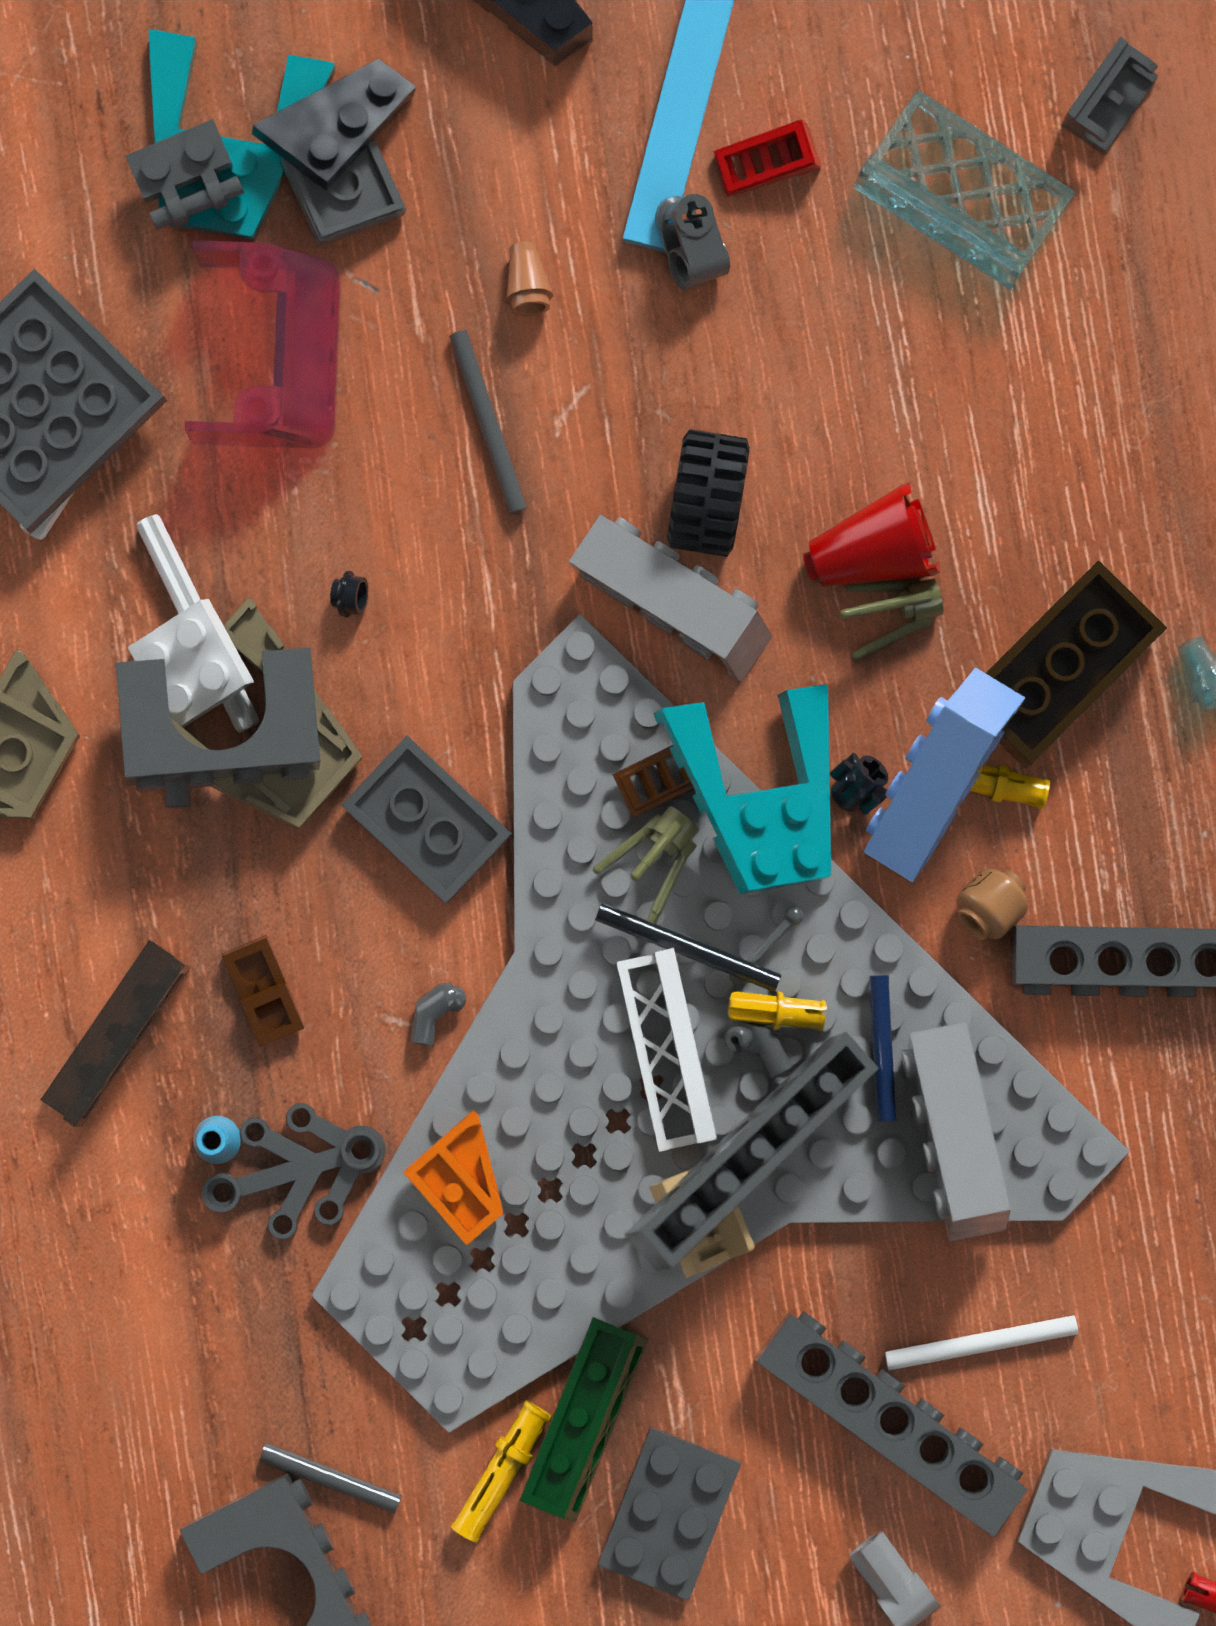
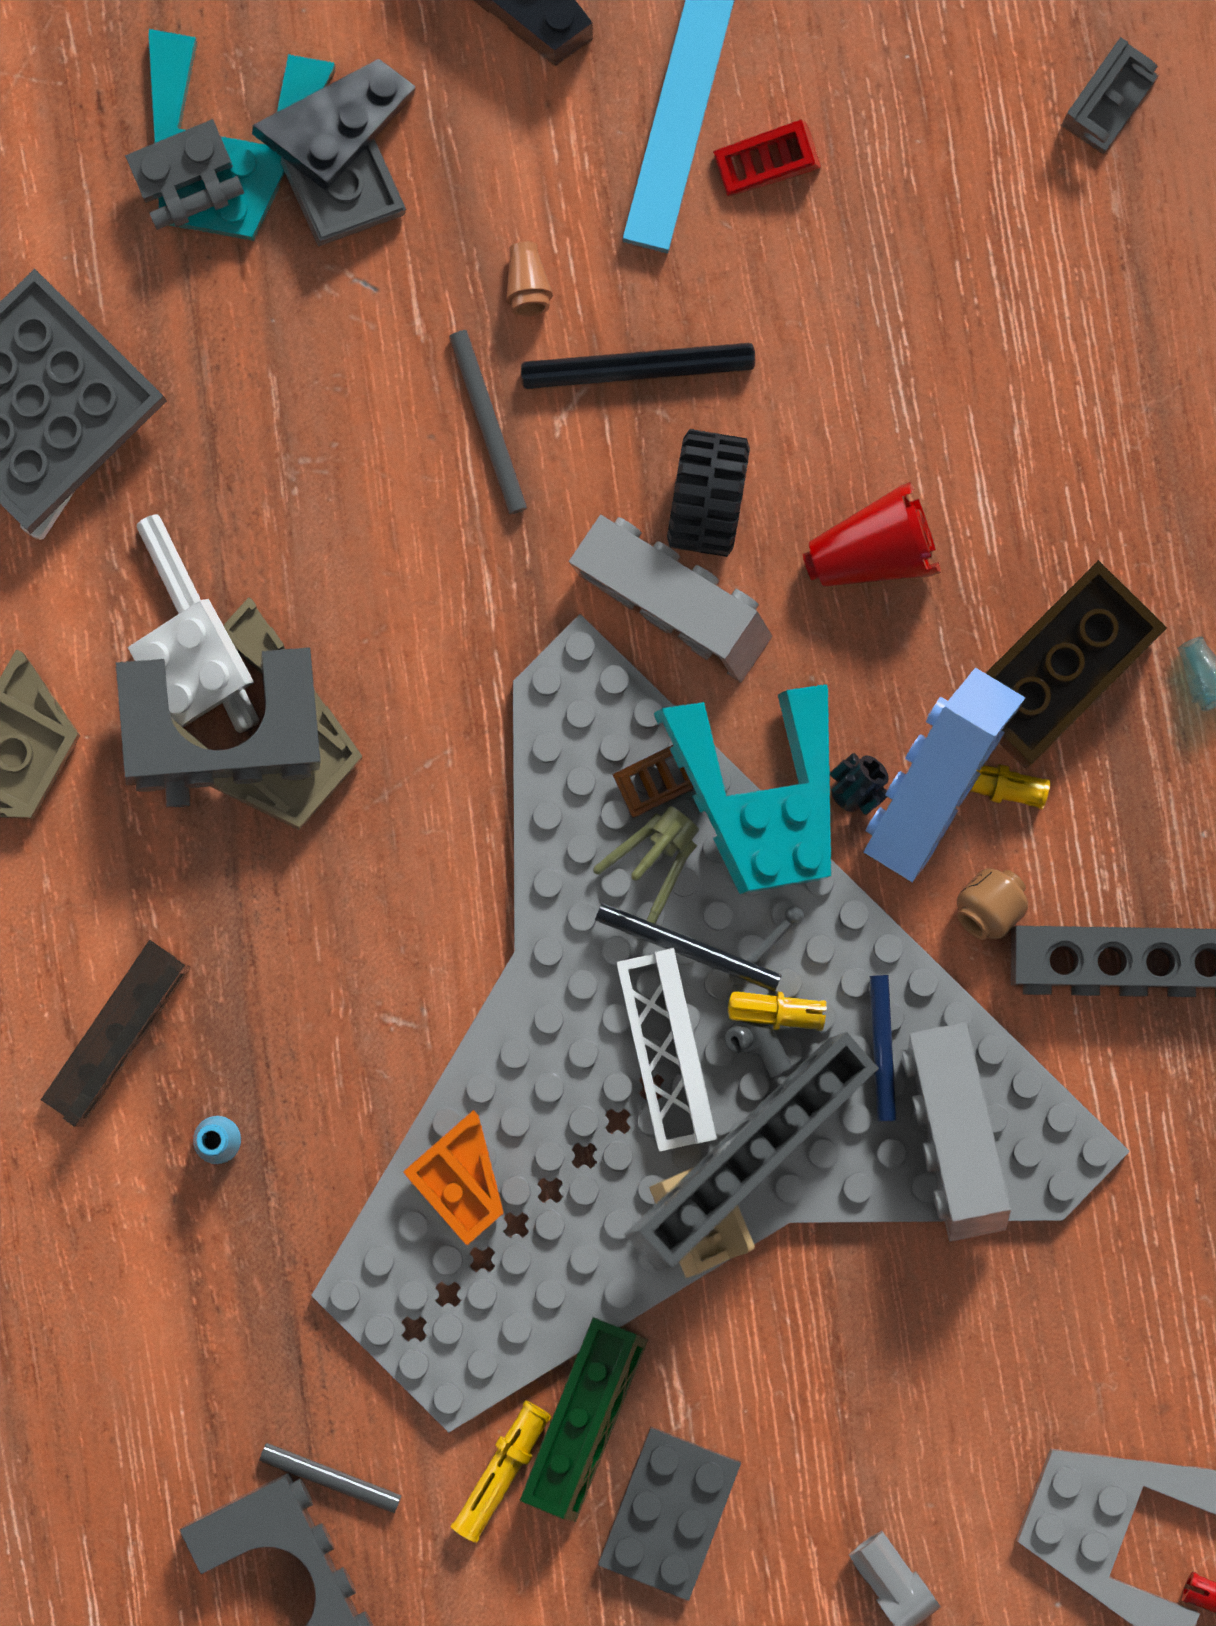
(263, 990): reddish brown slope -> none
(303, 397): clear pink windscreen -> none
(303, 1168): dark grey plant -> none
(349, 594): black plate -> none
(426, 819): dark grey plate -> none
(432, 1007): dark grey arm -> none
(638, 365): none -> black axle
(692, 244): dark grey piece -> none
(916, 601): olive plant -> none
(951, 224): clear light blue fence -> none
(981, 1343): white bar -> none
(985, 1506): dark grey brick -> none

